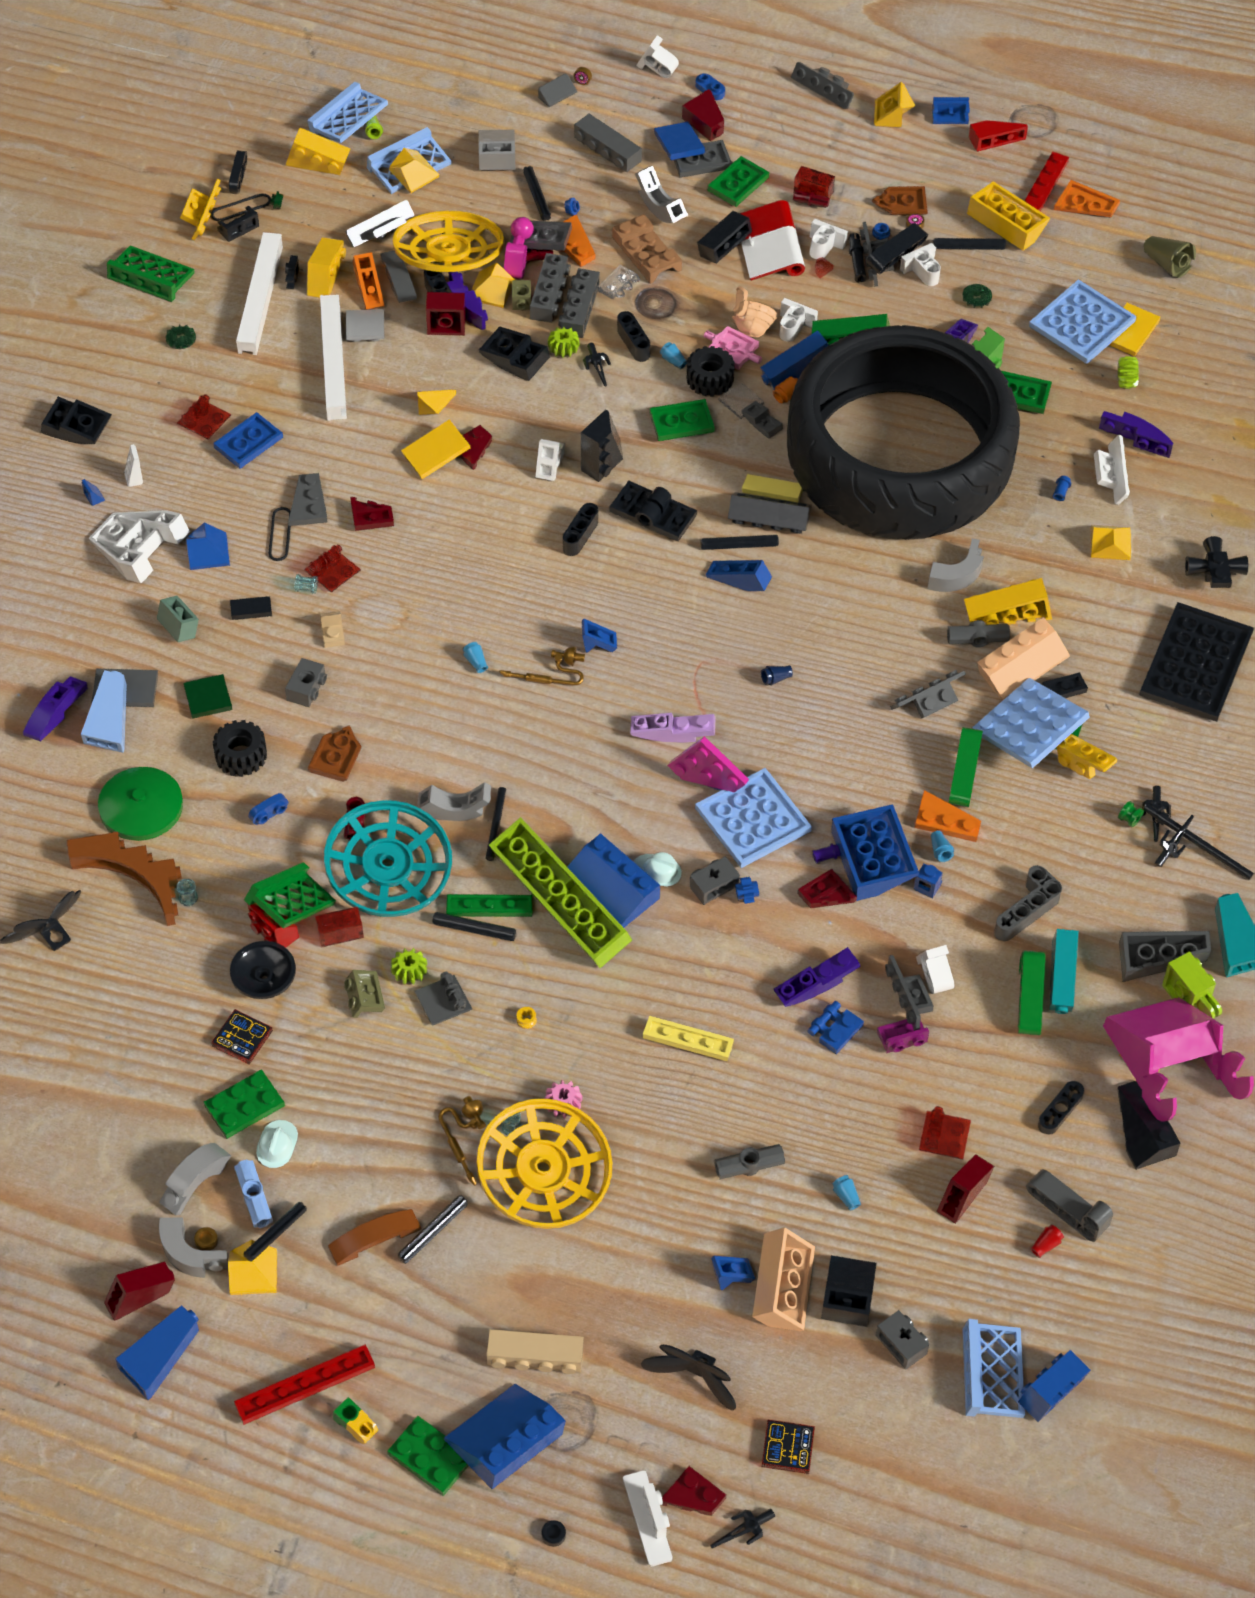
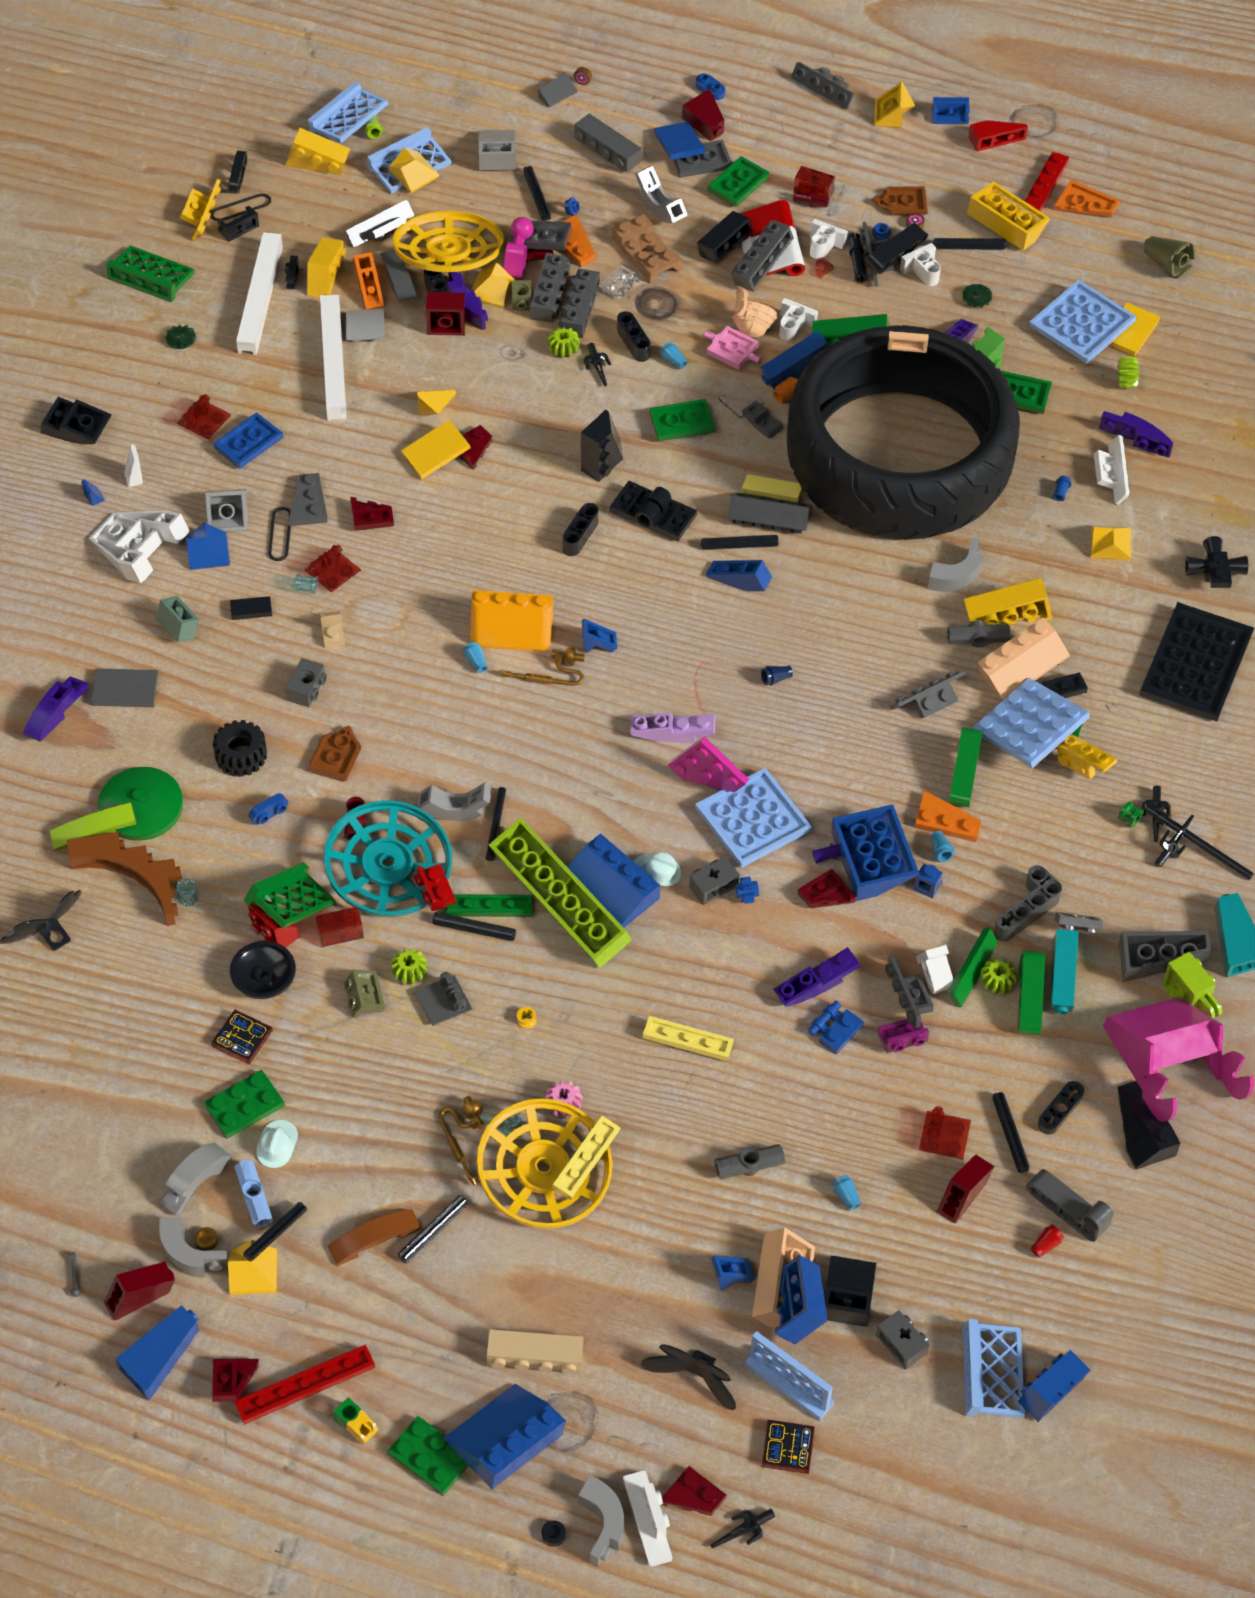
(75, 1292): none -> dark grey hinge
(93, 824): none -> lime slope
(107, 714): light blue slope -> none
(207, 696): dark green tile -> none
(227, 509): none -> light grey slope
(231, 1378): none -> dark red wing
(276, 200): dark green plate -> none
(434, 887): none -> red bracket
(511, 620): none -> light orange windscreen
(515, 352): black slope -> none
(549, 457): white tile -> none
(586, 1157): none -> light yellow plate
(607, 1506): none -> light grey arch
(659, 59): white tile -> none
(710, 371): black tyre -> none
(762, 255): none -> dark grey brick
(789, 1377): none -> light blue fence
(803, 1300): none -> blue wedge
(908, 342): none -> light nougat tile
(972, 967): none -> green tile
(998, 976): none -> lime gear
(1010, 1132): none -> black axle
(1087, 923): none -> flat silver plate

